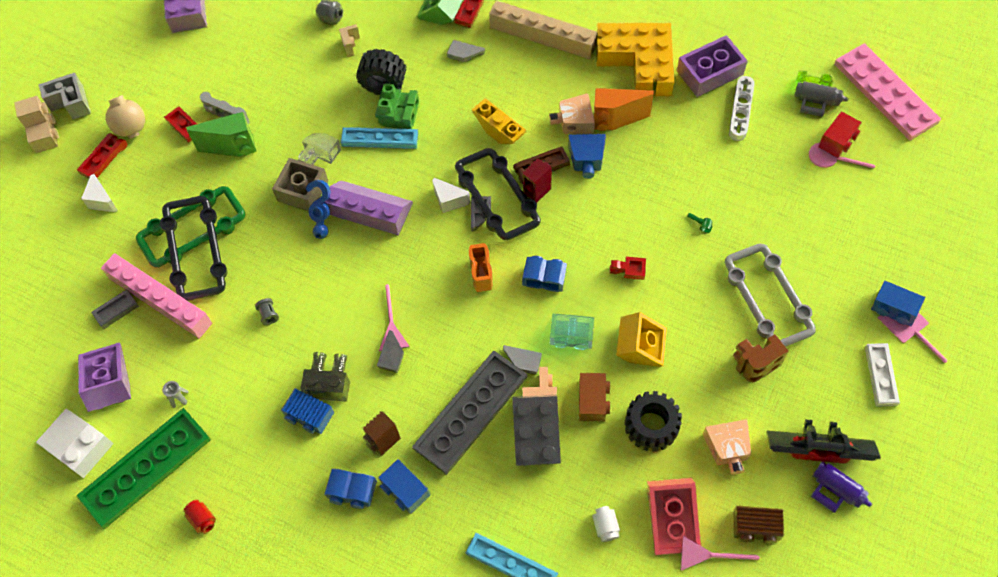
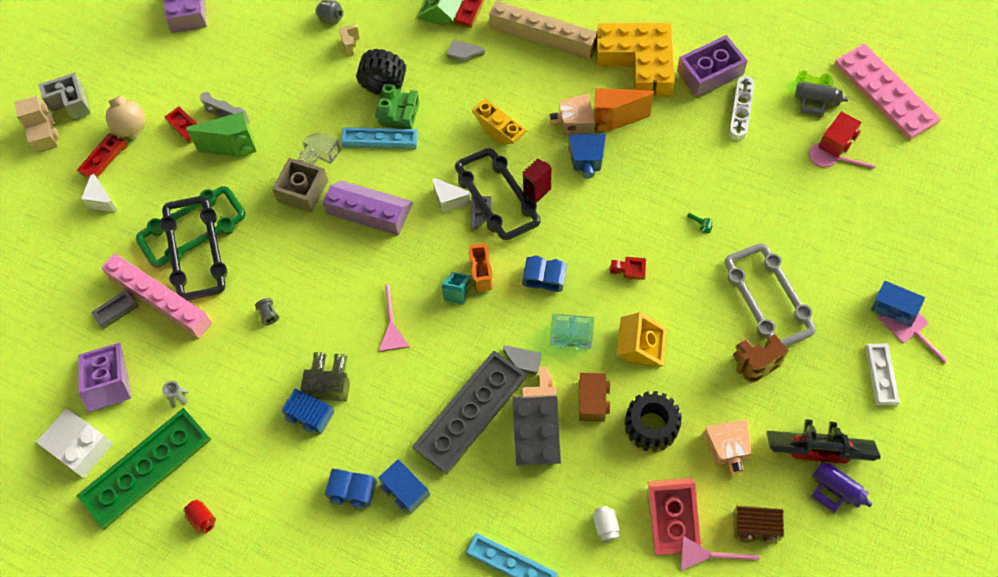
(319, 210): blue piece -> none
(380, 433): reddish brown brick -> none
(391, 354): flat silver tile -> none
(456, 287): none -> teal slope
(555, 158): reddish brown plate -> none

